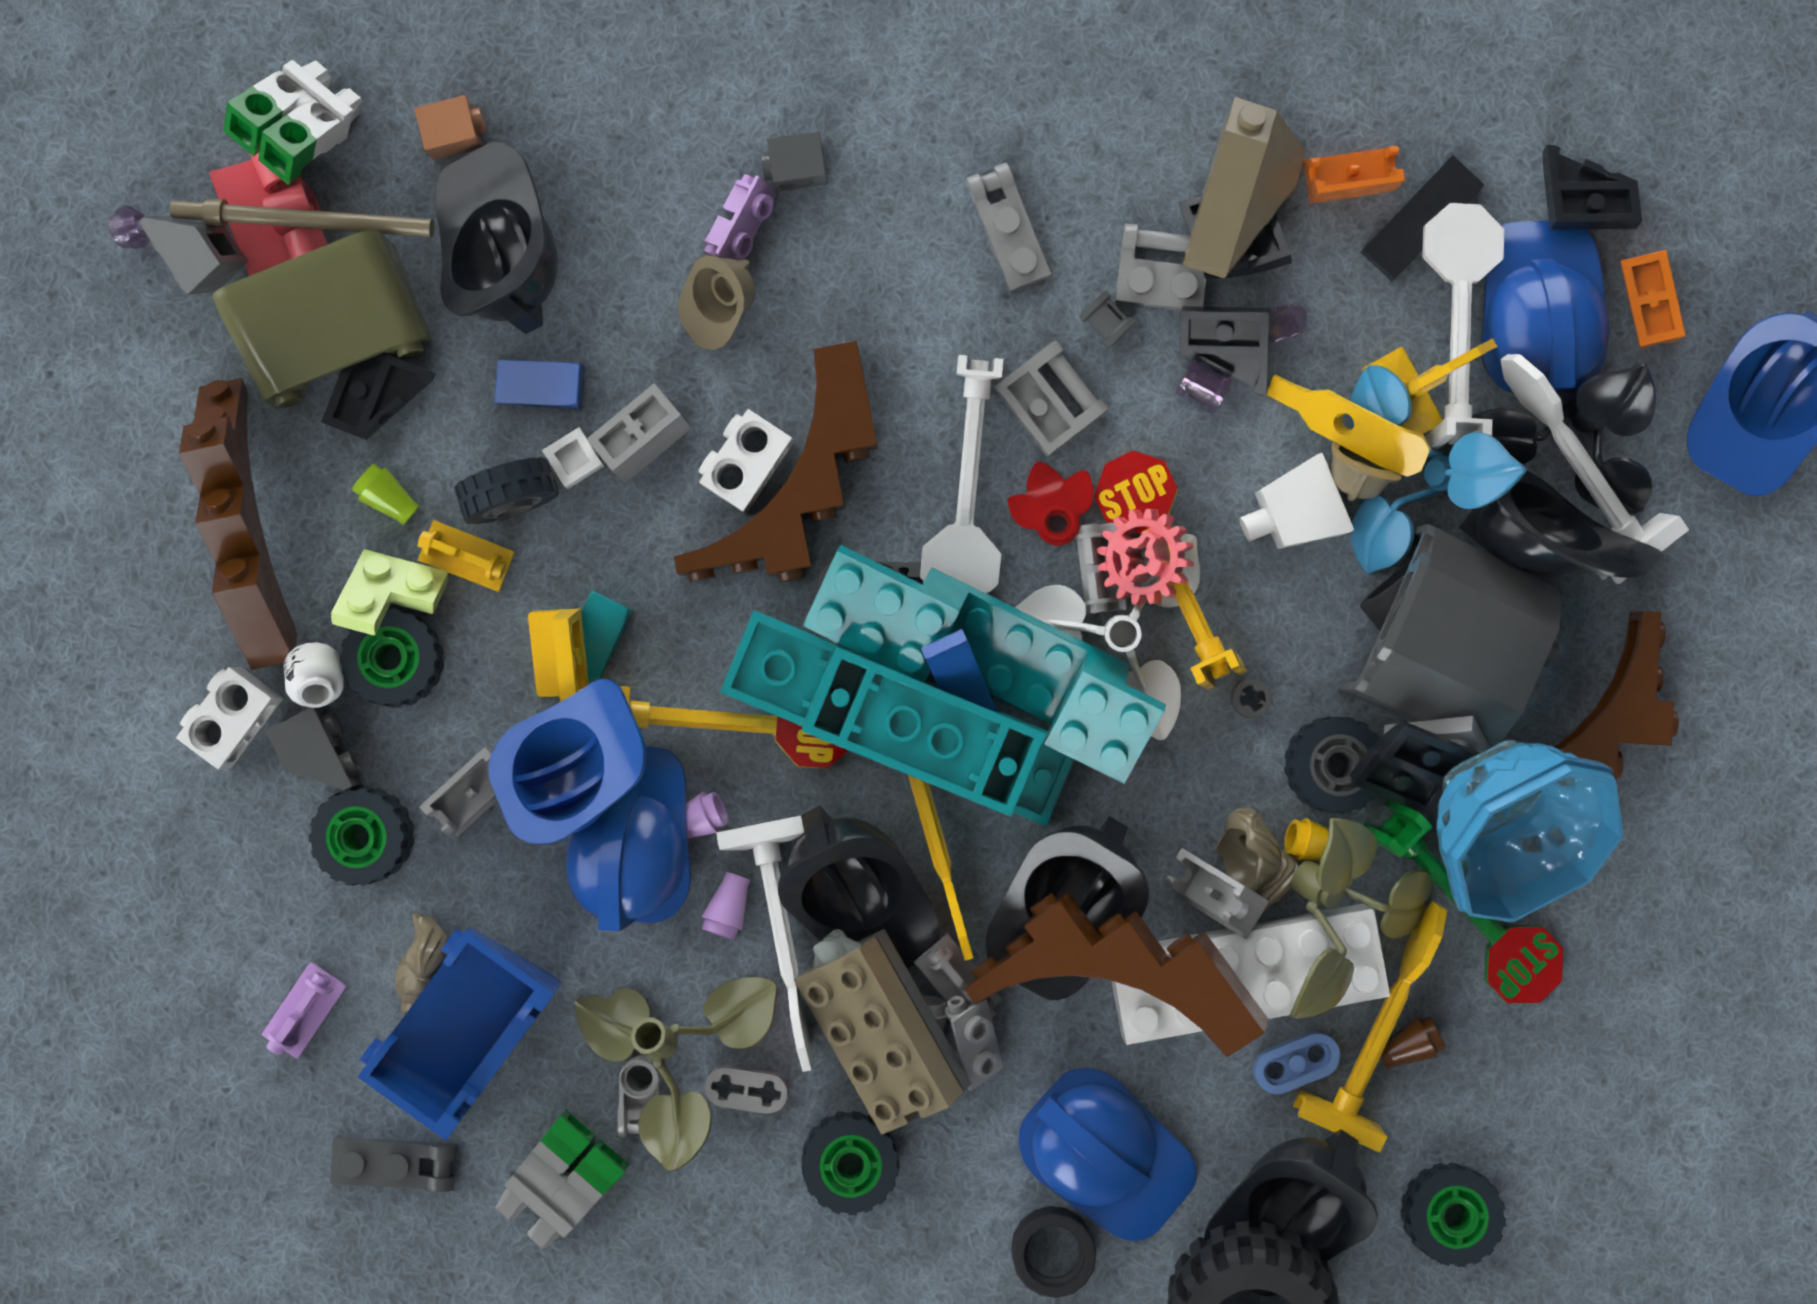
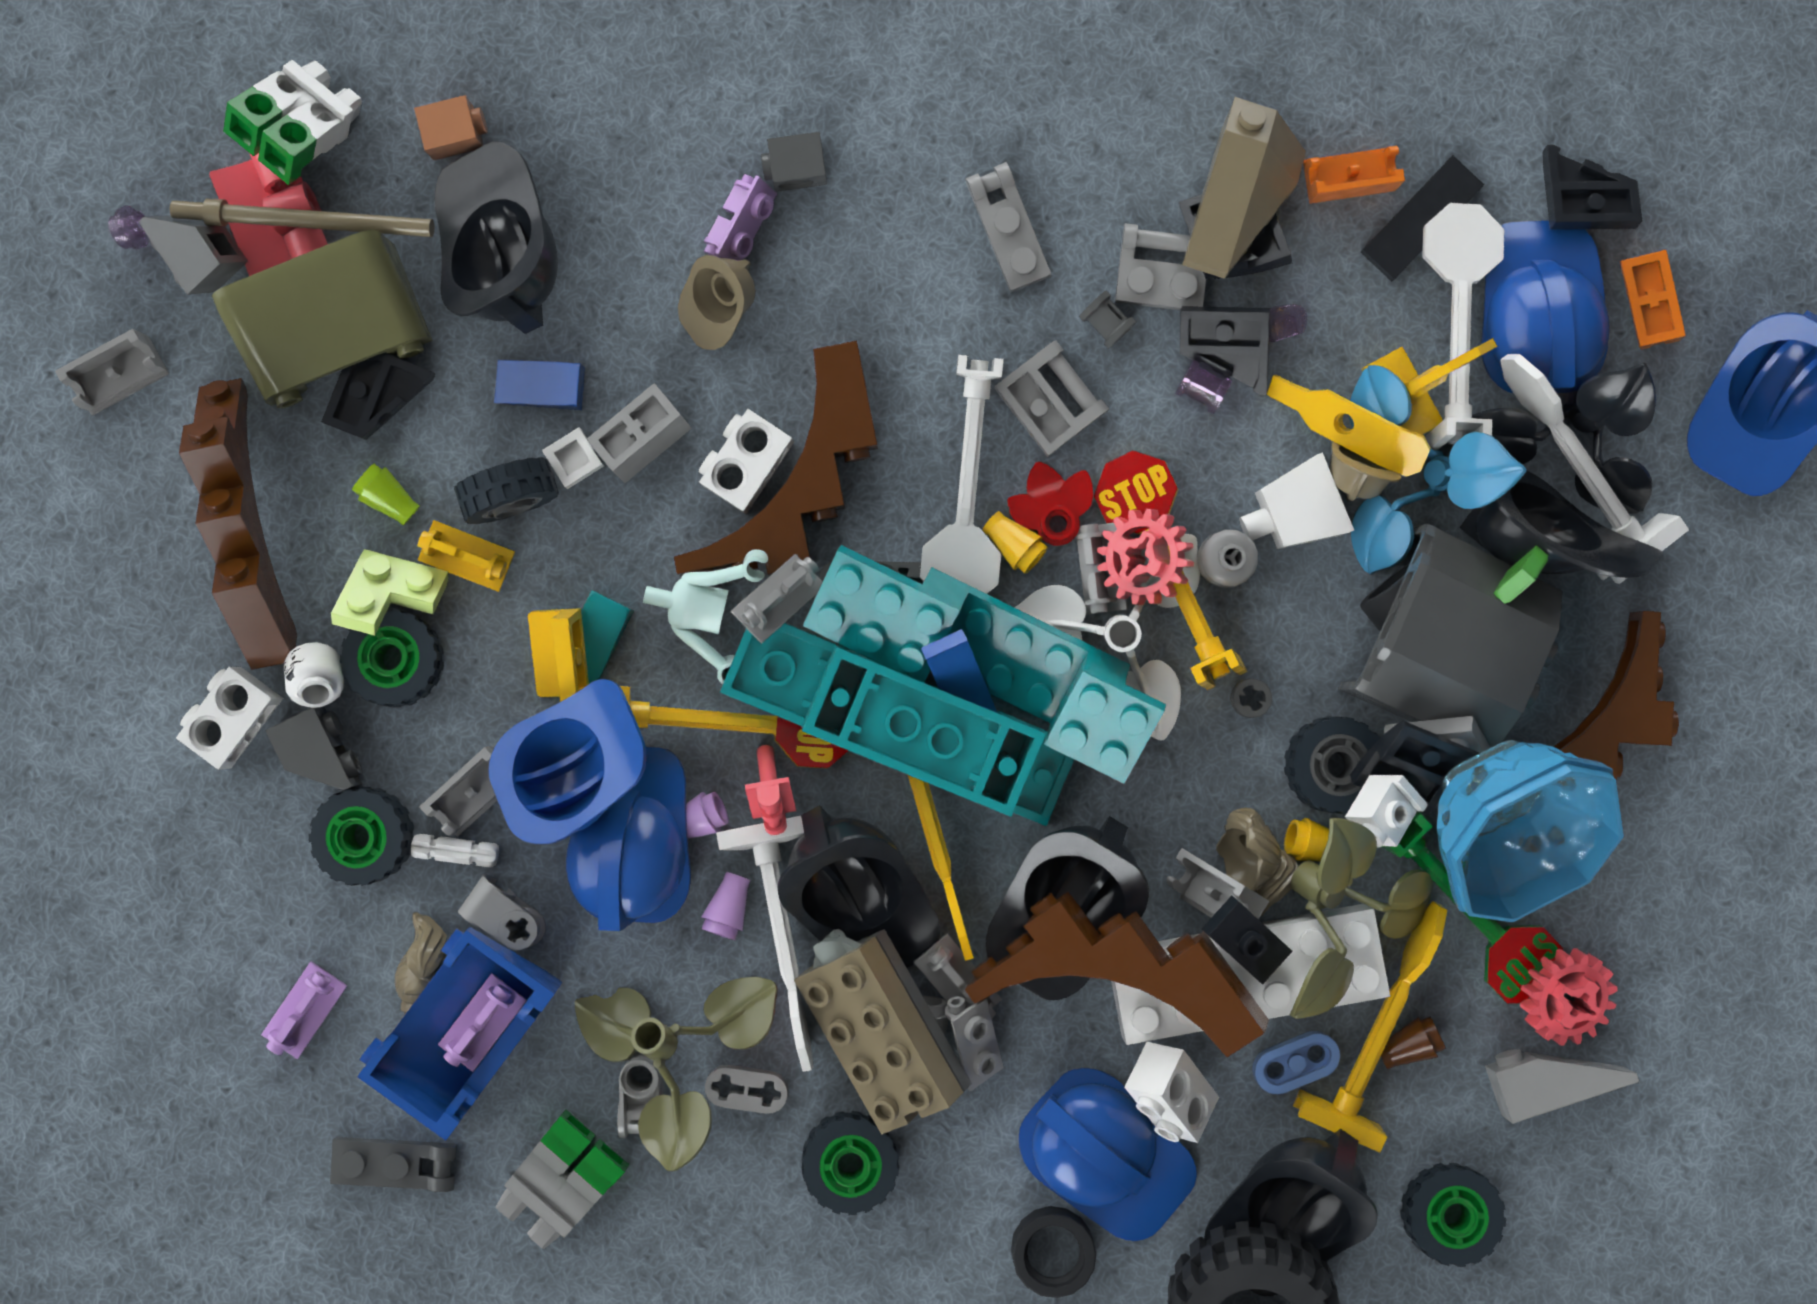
(113, 371): none -> light grey hinge
(454, 850): none -> white axle
(481, 1023): none -> lavender hinge
(497, 911): none -> light grey piece
(701, 607): none -> light aqua piece
(771, 796): none -> coral arm
(779, 597): none -> light grey hinge
(1015, 542): none -> yellow cone
(1171, 1092): none -> white brick
(1212, 558): none -> light grey head
(1247, 939): none -> black plate
(1386, 807): none -> white brick
(1521, 575): none -> bright green tile
(1541, 1083): none -> light grey slope
(1581, 978): none -> coral gear

